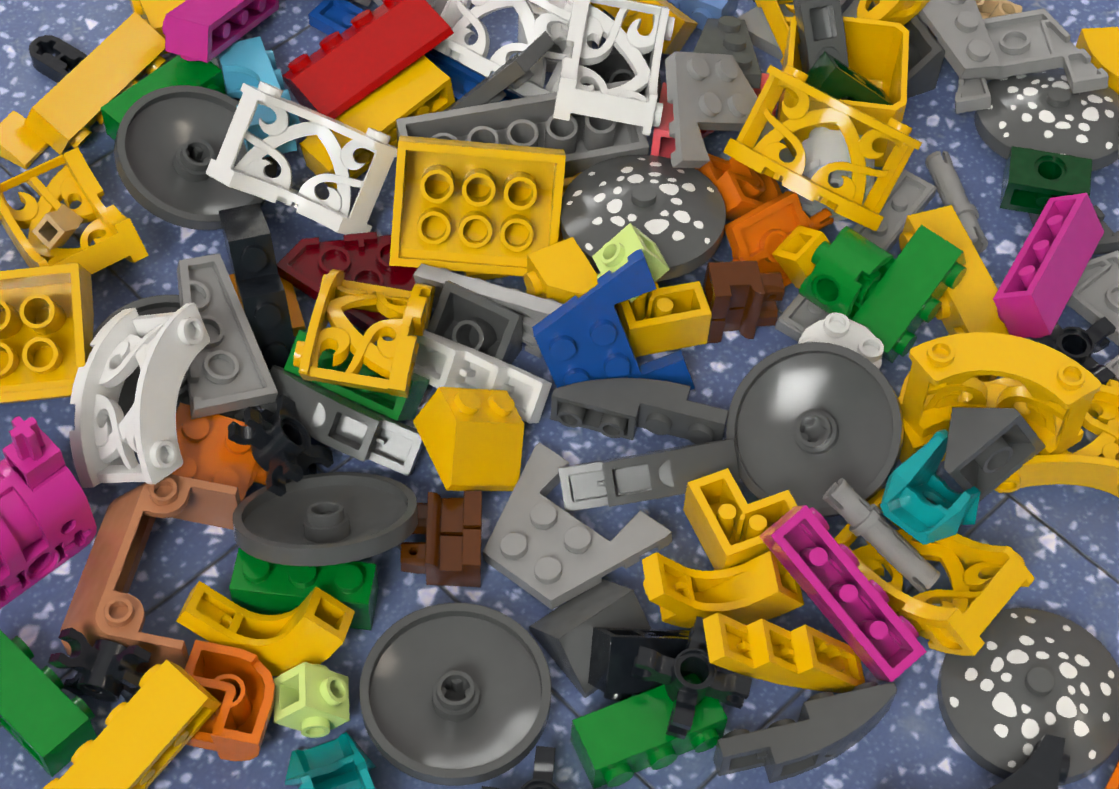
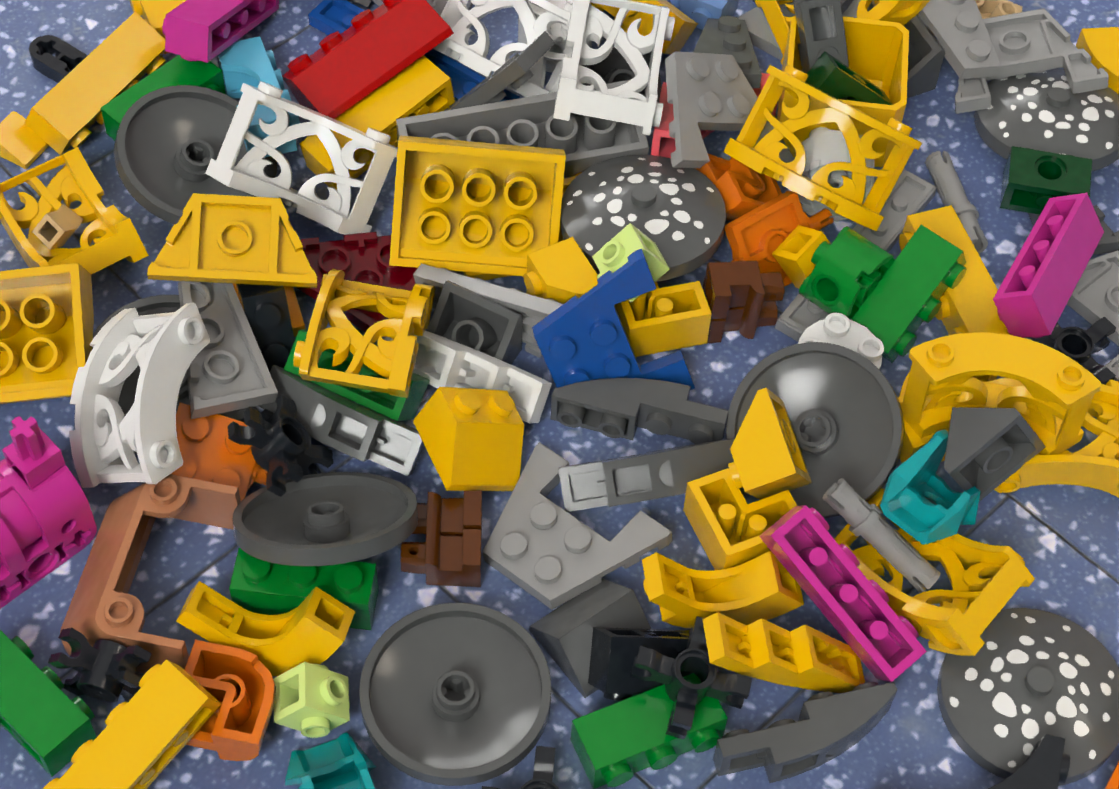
(234, 243): none -> yellow wing
(767, 450): none -> yellow slope

